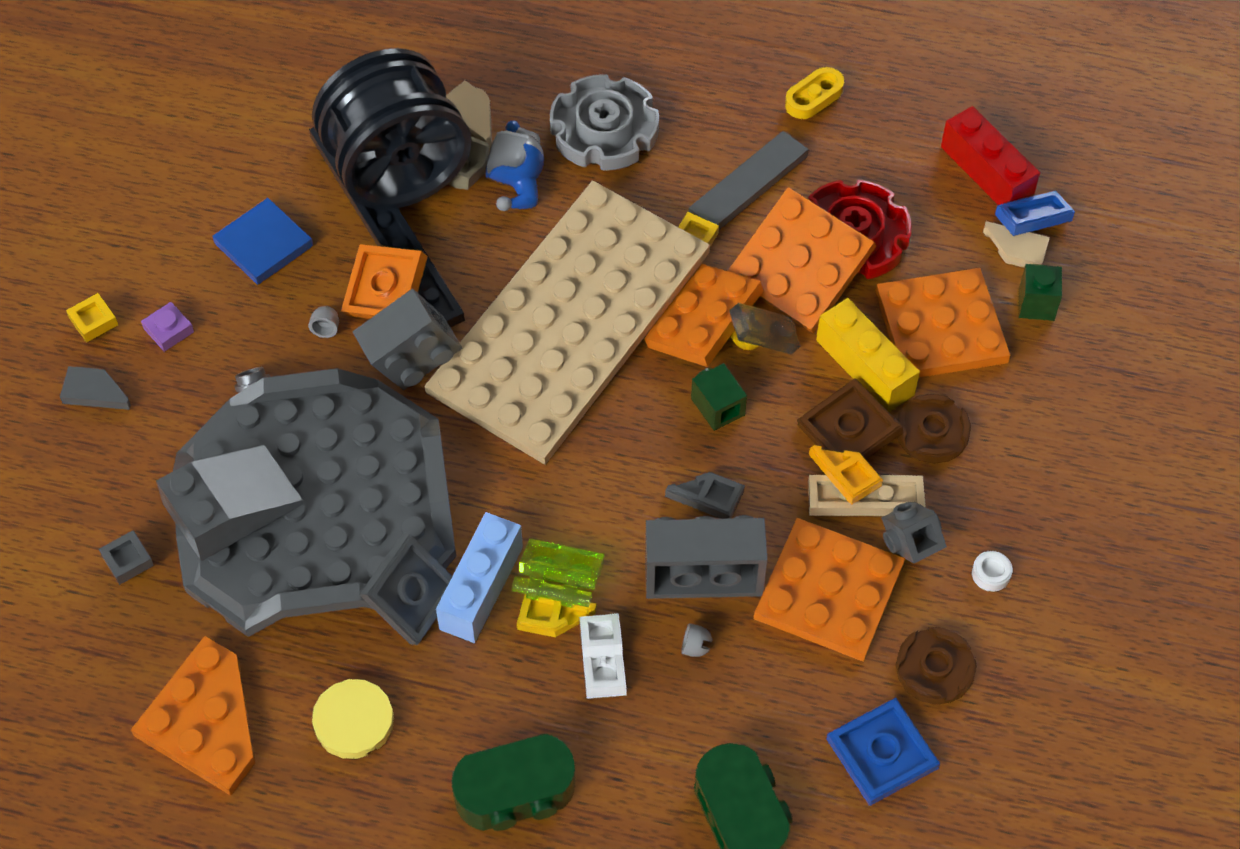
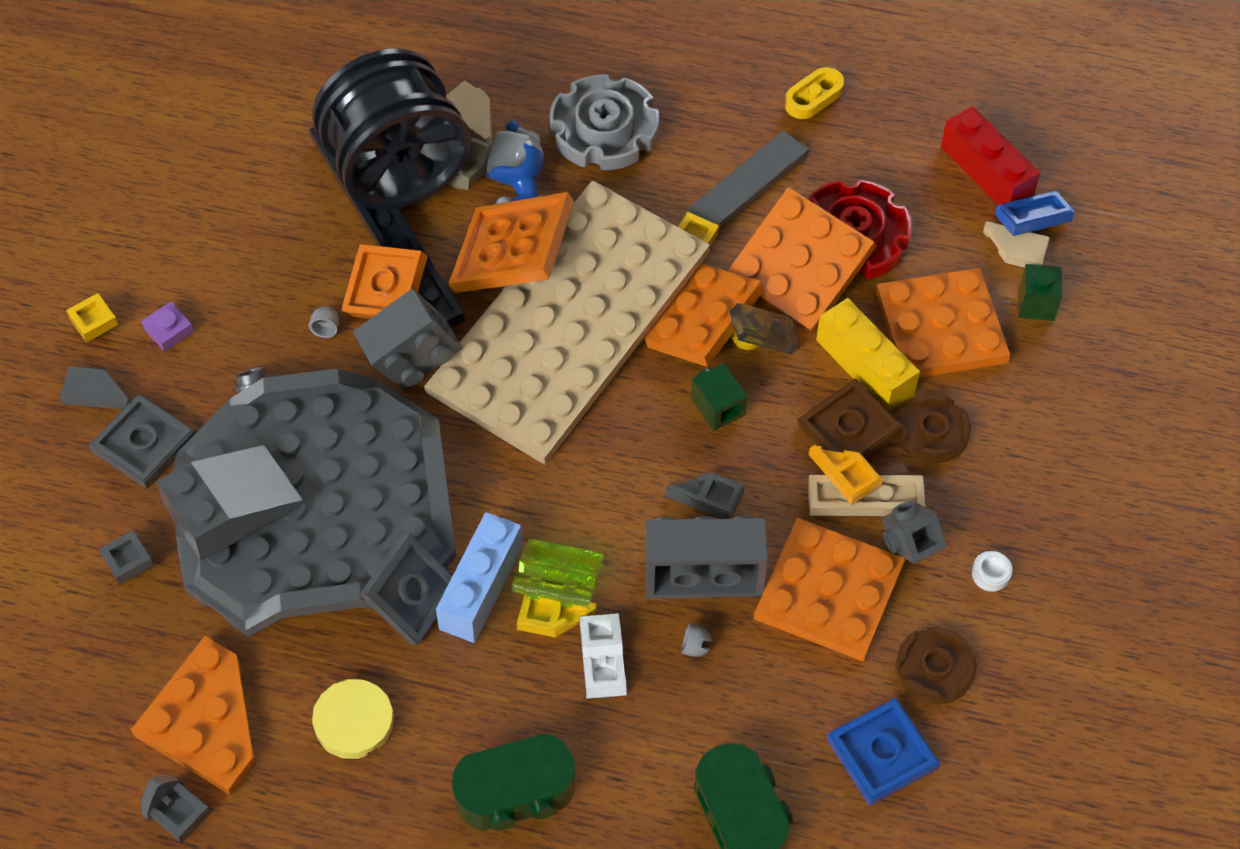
(142, 441): none -> dark grey tile
(172, 806): none -> dark grey tile
(262, 241): blue tile -> none
(512, 243): none -> orange plate

